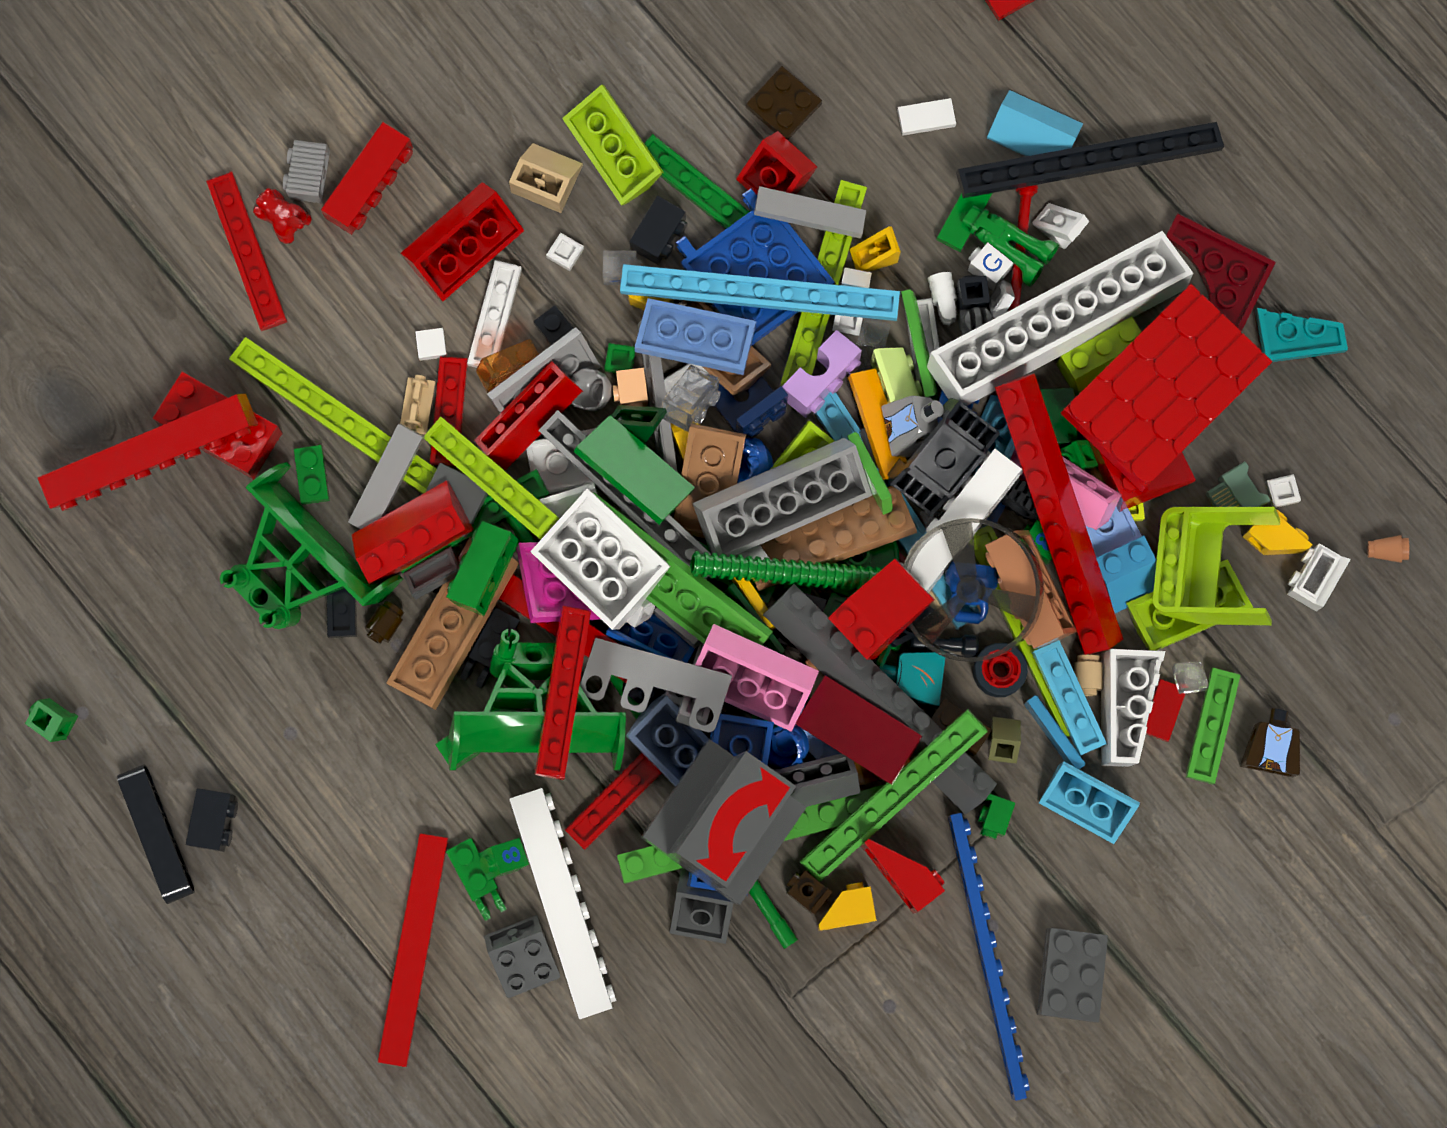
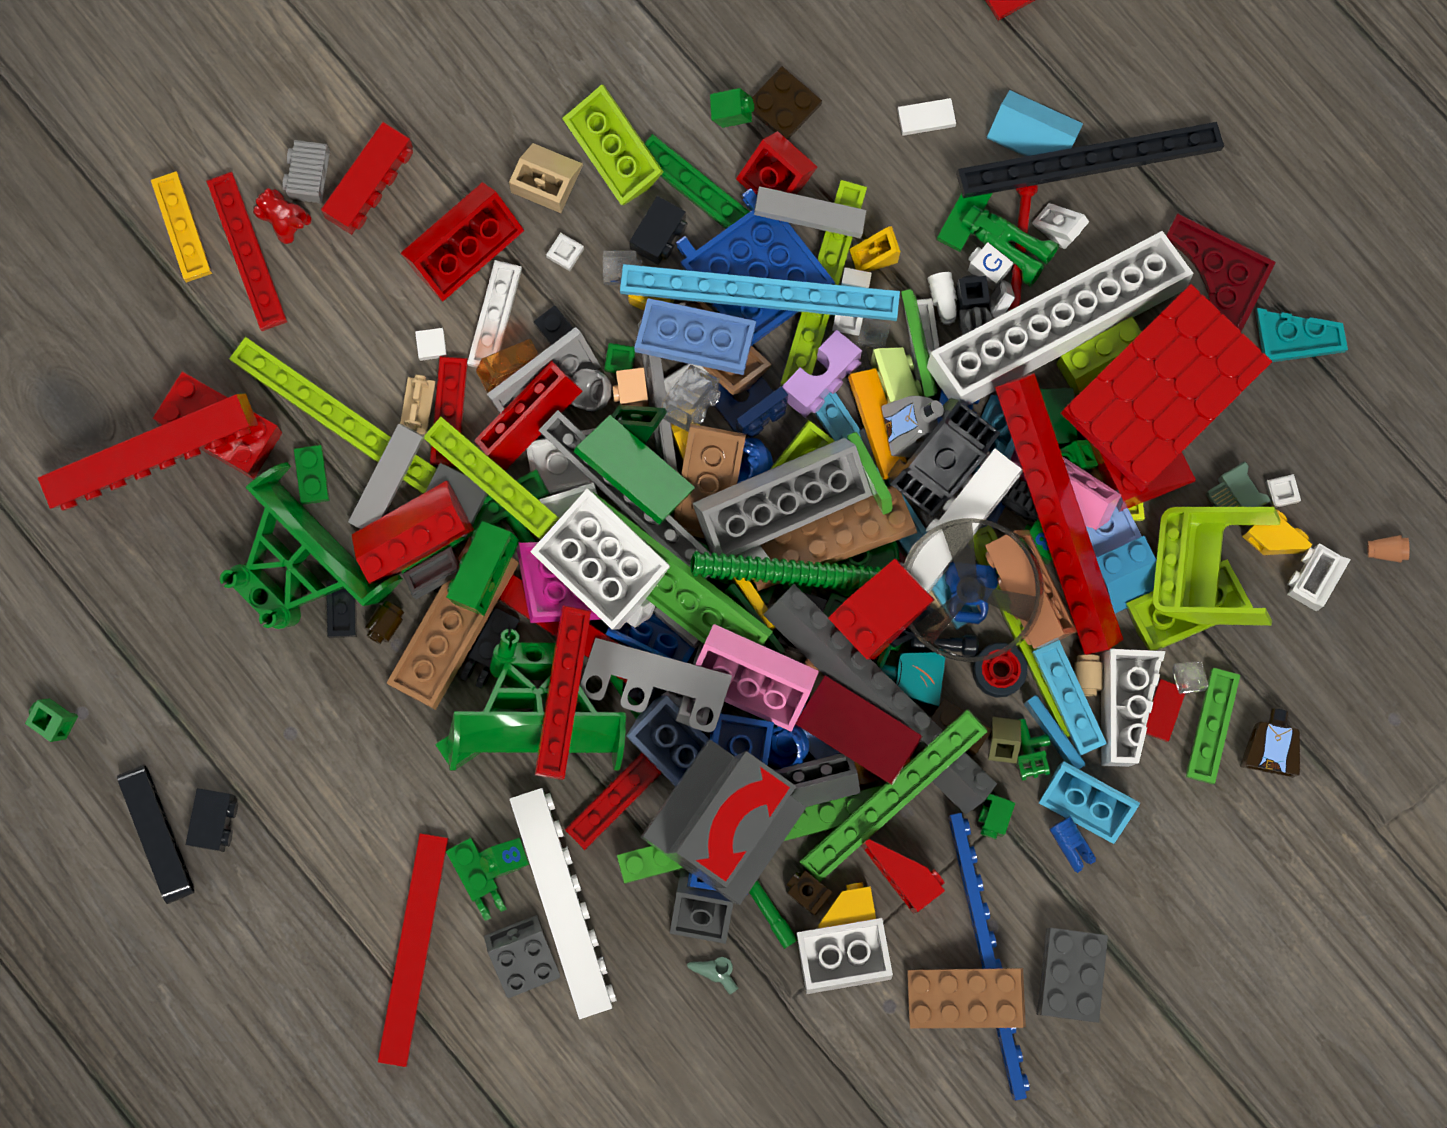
(181, 227): none -> yellow plate
(717, 971): none -> sand green animal
(731, 107): none -> green brick
(844, 956): none -> white slope
(966, 998): none -> medium nougat plate
(1031, 758): none -> green arm
(1068, 839): none -> blue hinge

